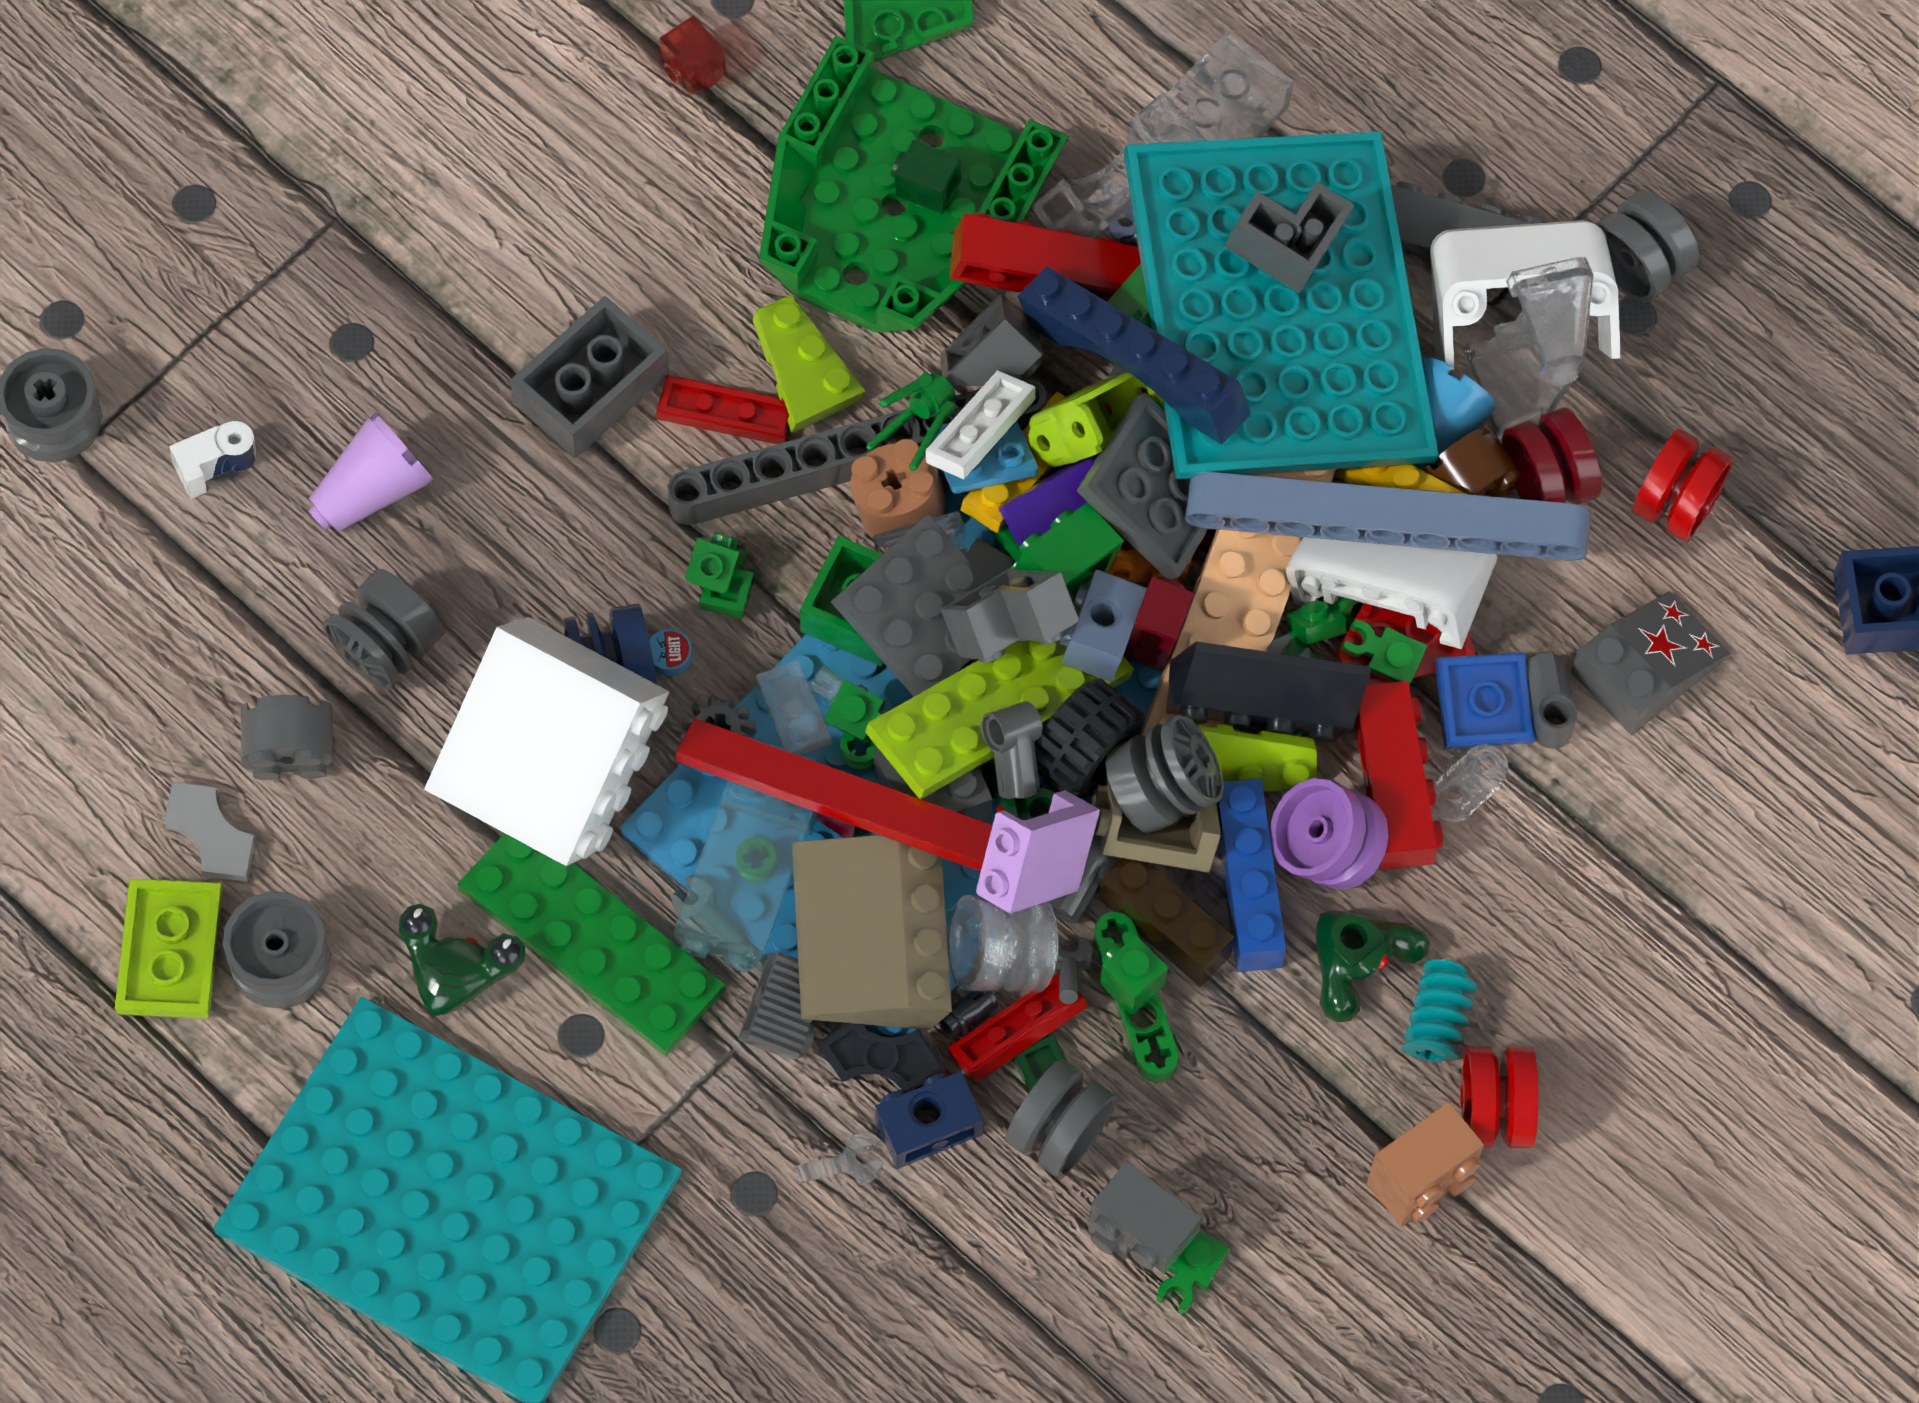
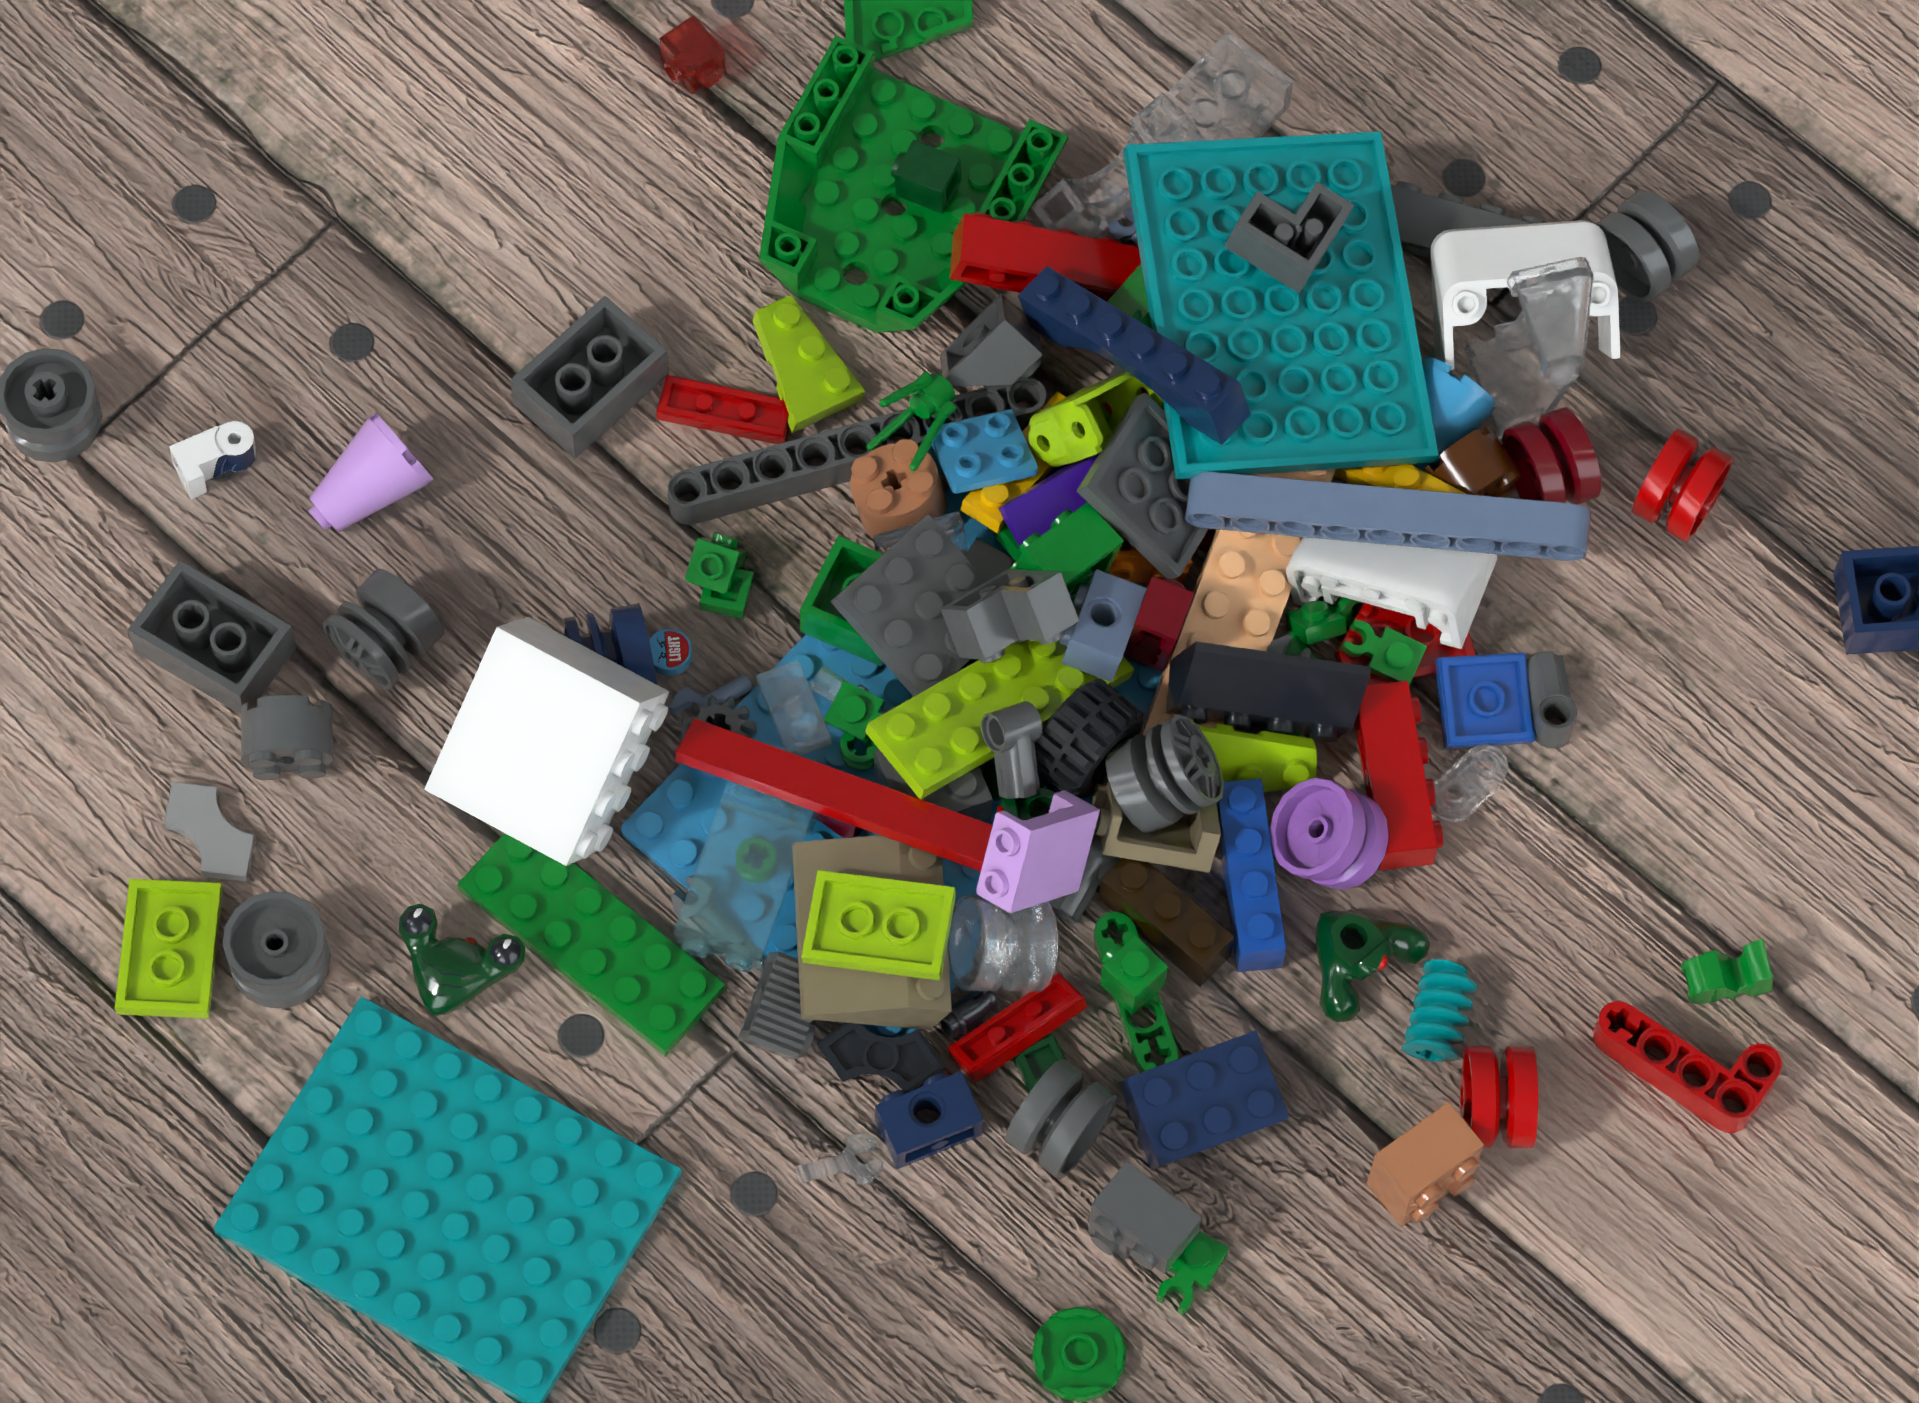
(212, 637): none -> dark grey brick
(685, 698): none -> sand blue bar
(879, 925): none -> lime plate
(980, 424): white plate -> none
(1069, 964): dark grey bar -> none
(1079, 1354): none -> green tile
(1203, 1100): none -> dark blue brick
(1647, 660): dark grey slope -> none
(1684, 1059): none -> red beam
(1719, 976): none -> green leg

